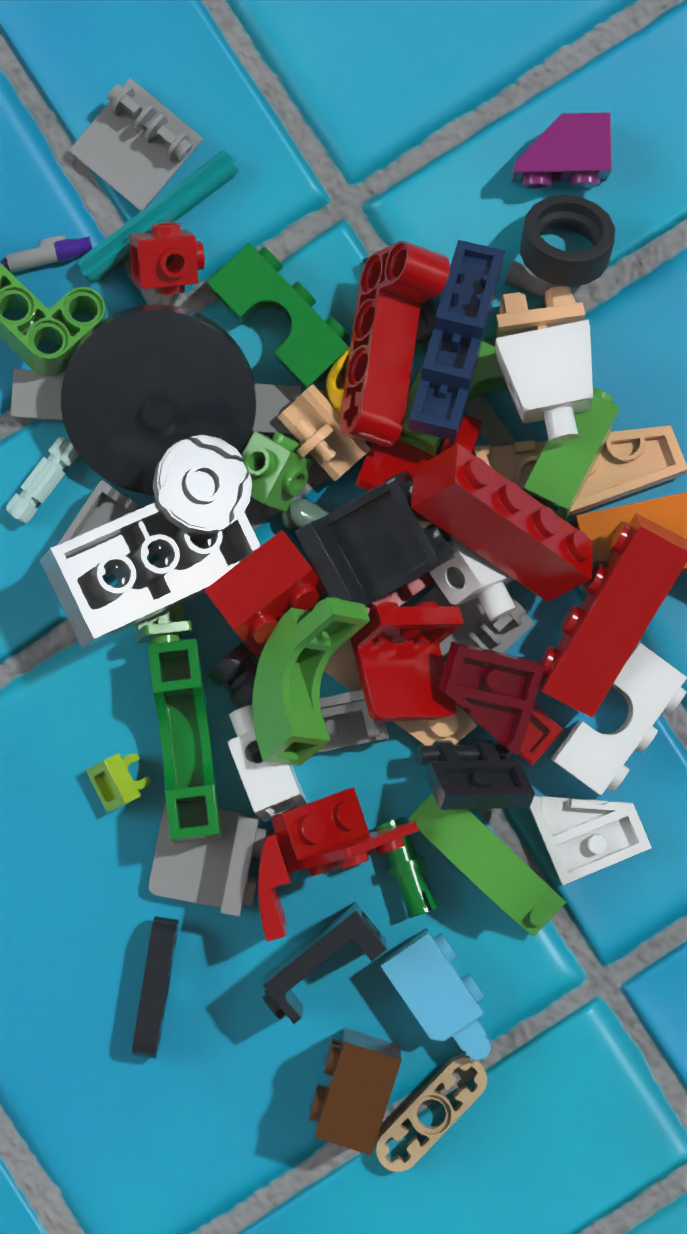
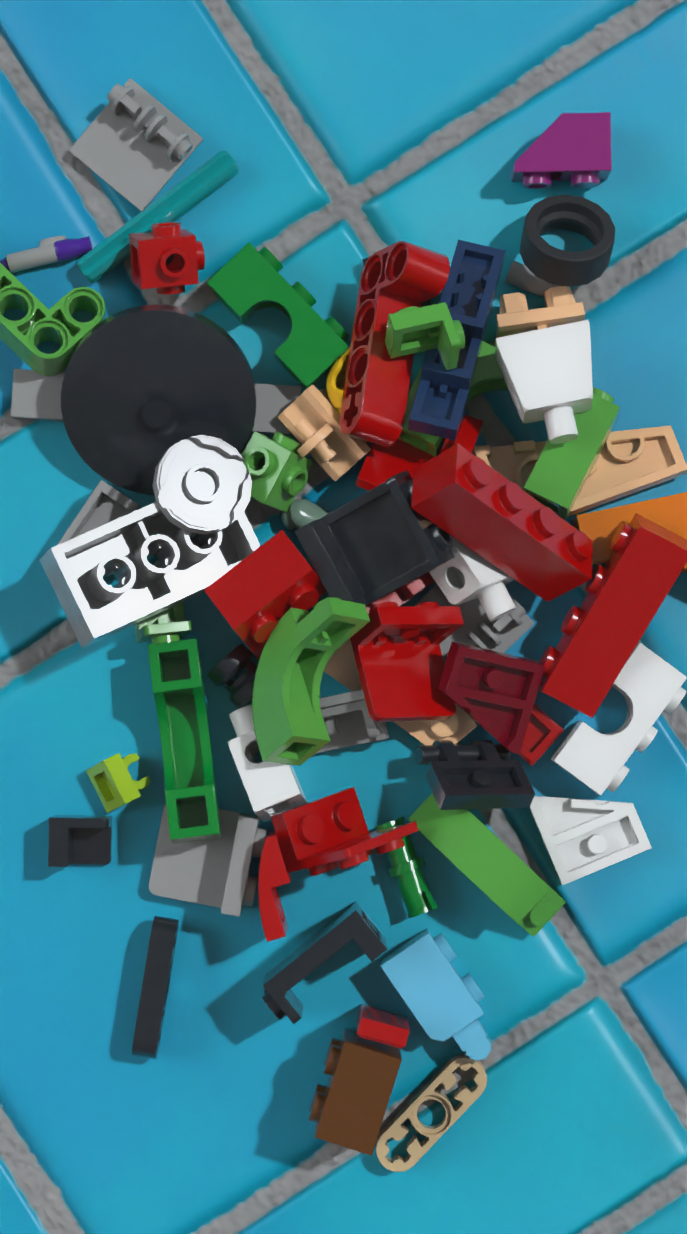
(42, 480): light aqua axle -> none
(79, 840): none -> black panel
(382, 1026): none -> red tile
(425, 329): none -> bright green bracket

